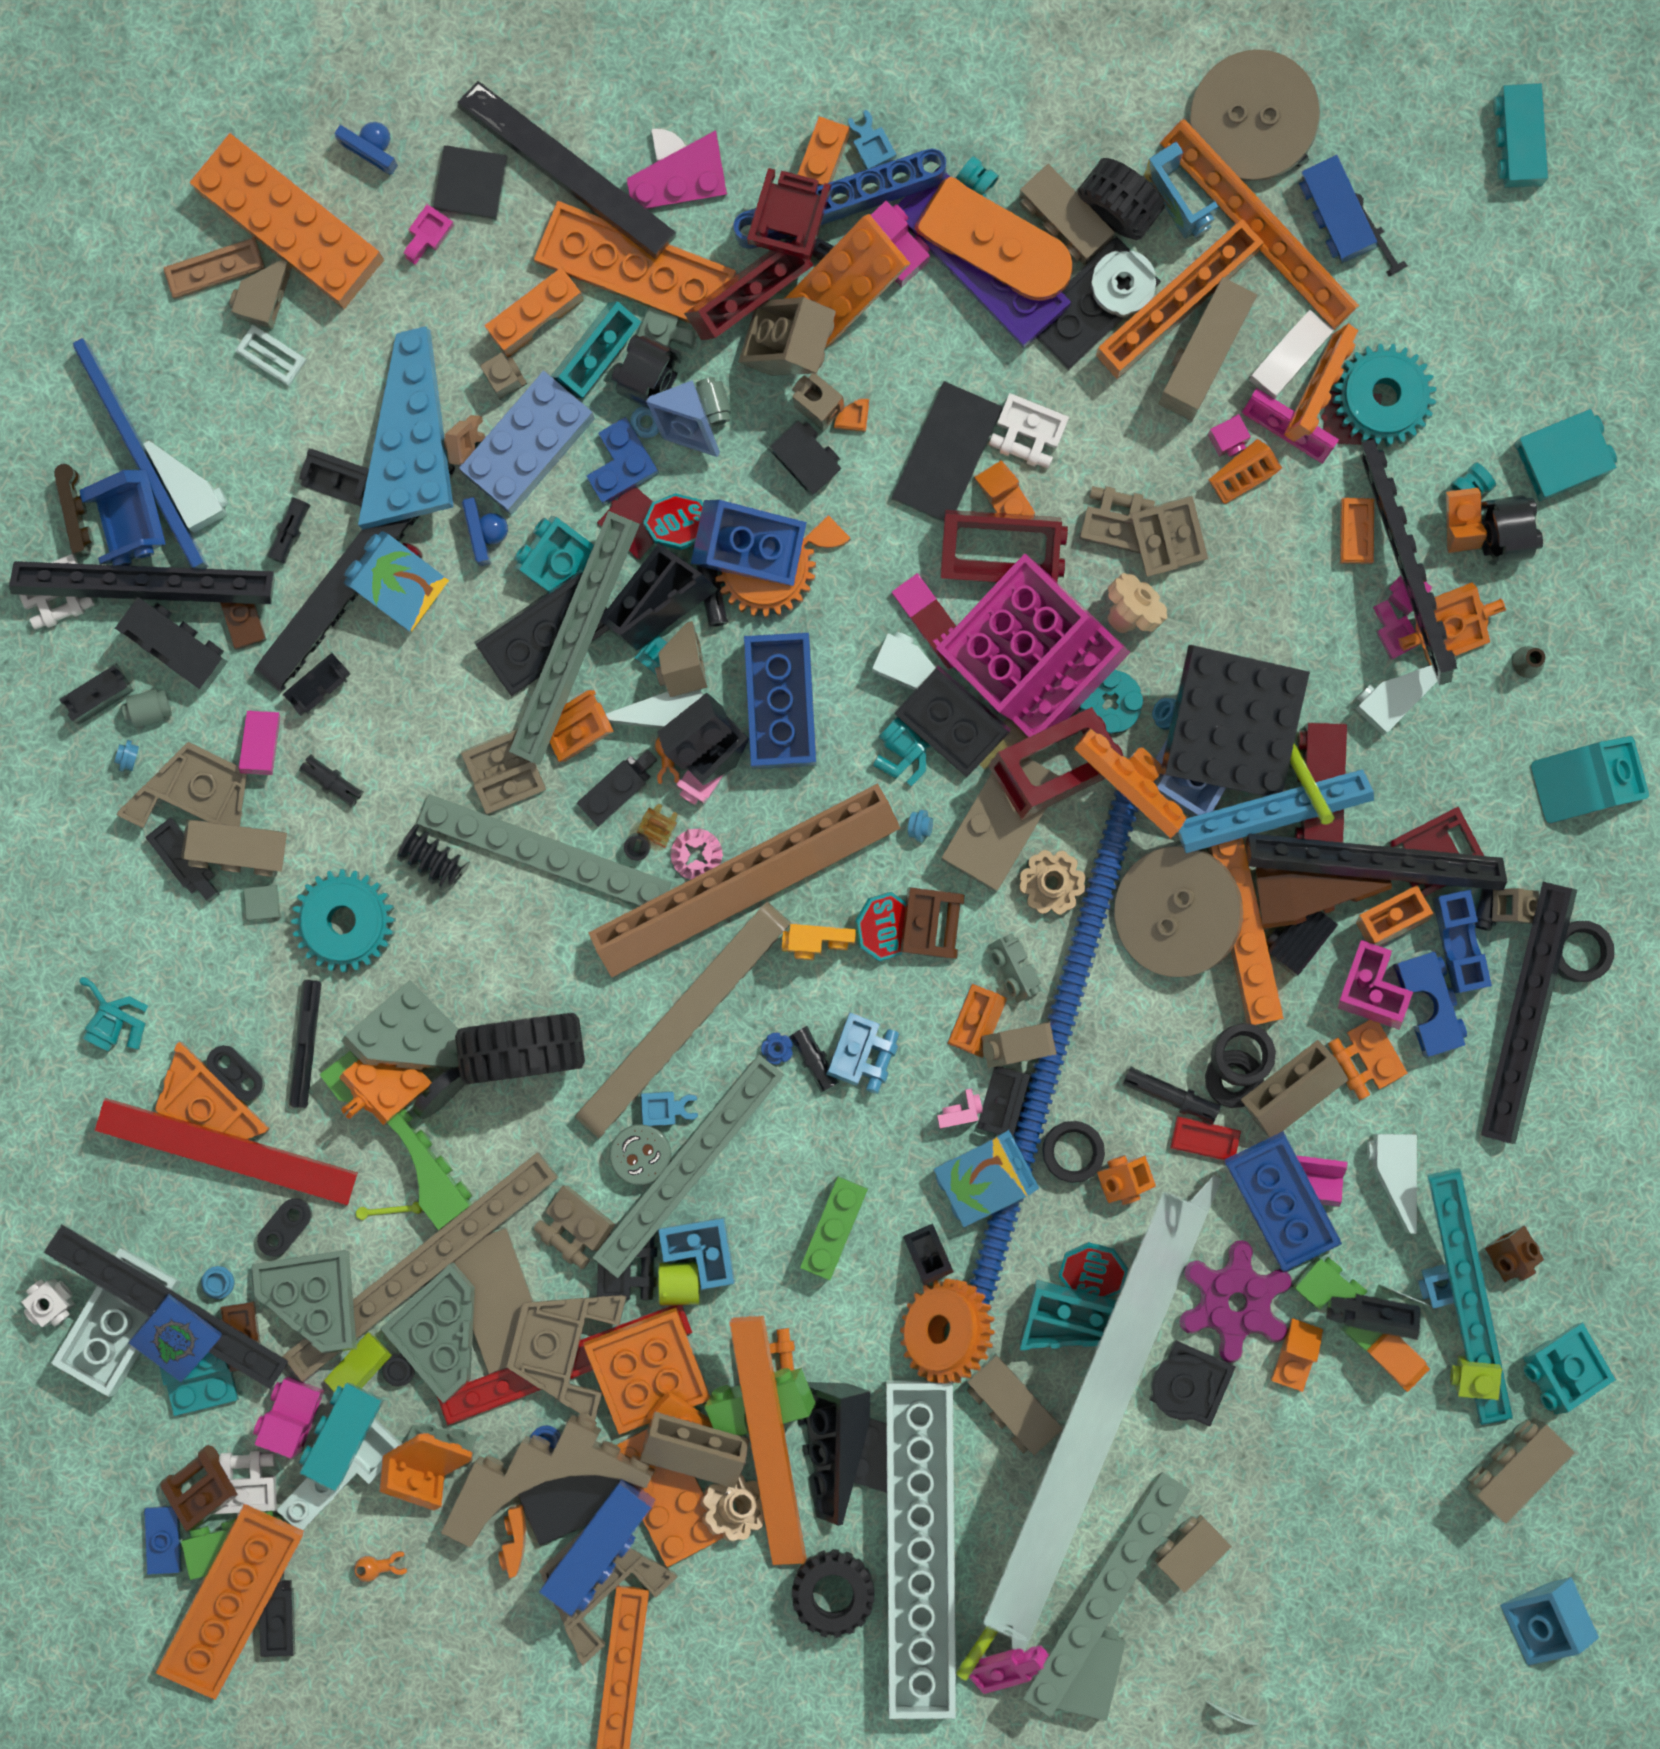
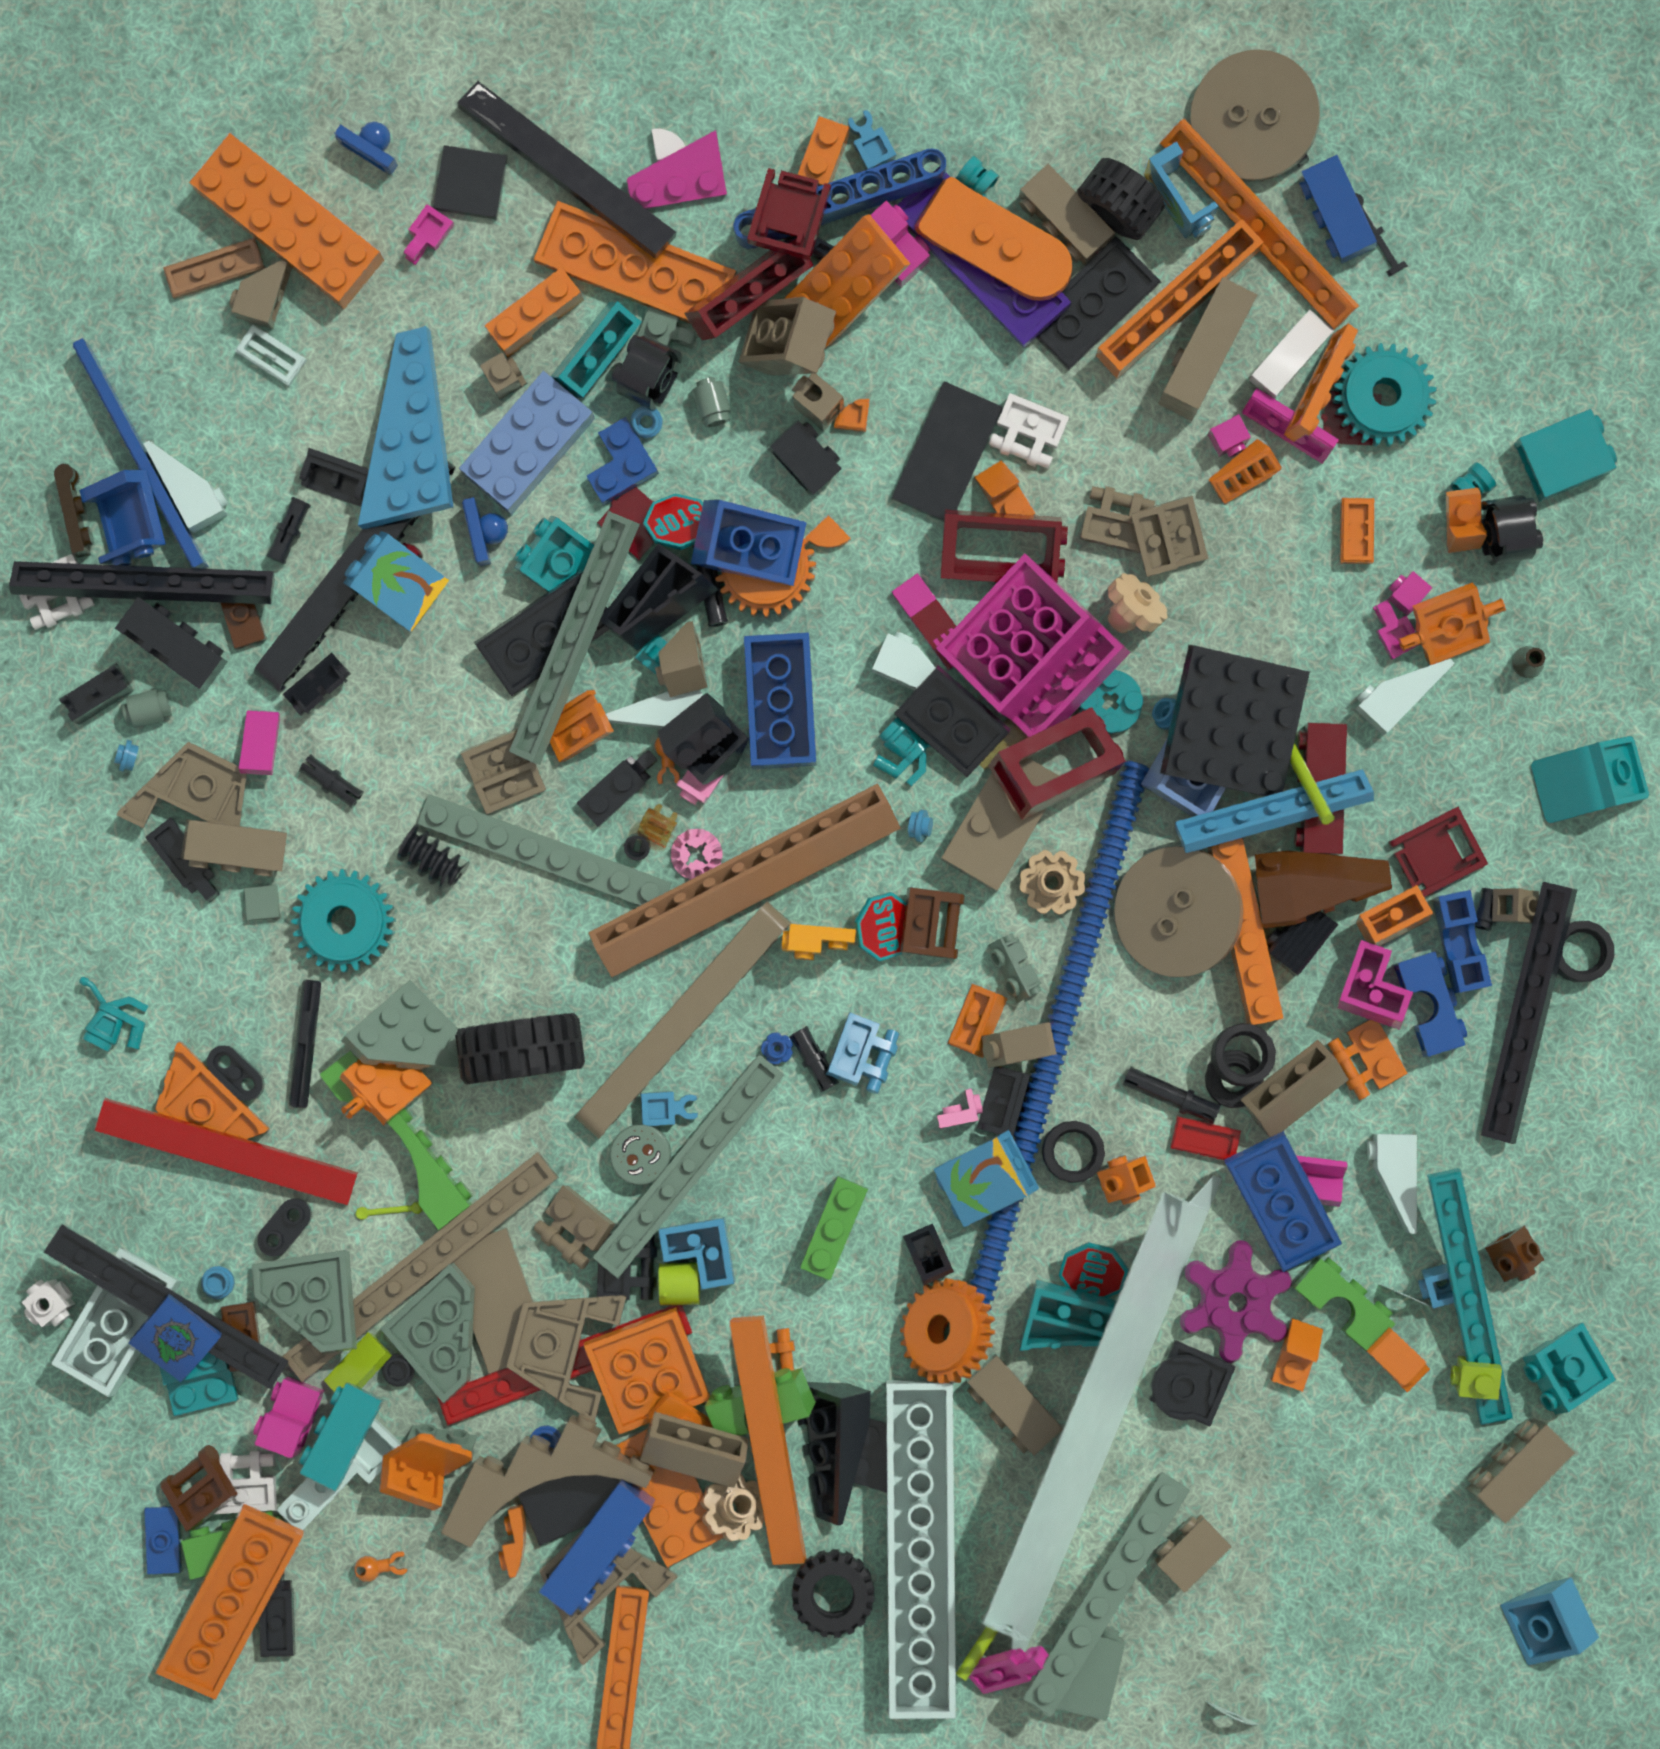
(440, 1093): black tile -> none
(462, 438): medium nougat plate -> none
(683, 418): medium blue slope -> none
(1123, 264): light aqua plate -> none
(1133, 779): orange plate -> none
(1375, 862): black plate -> none
(1376, 1315): black hinge -> none
(1412, 573): black plate -> none
(1521, 135): teal brick -> none

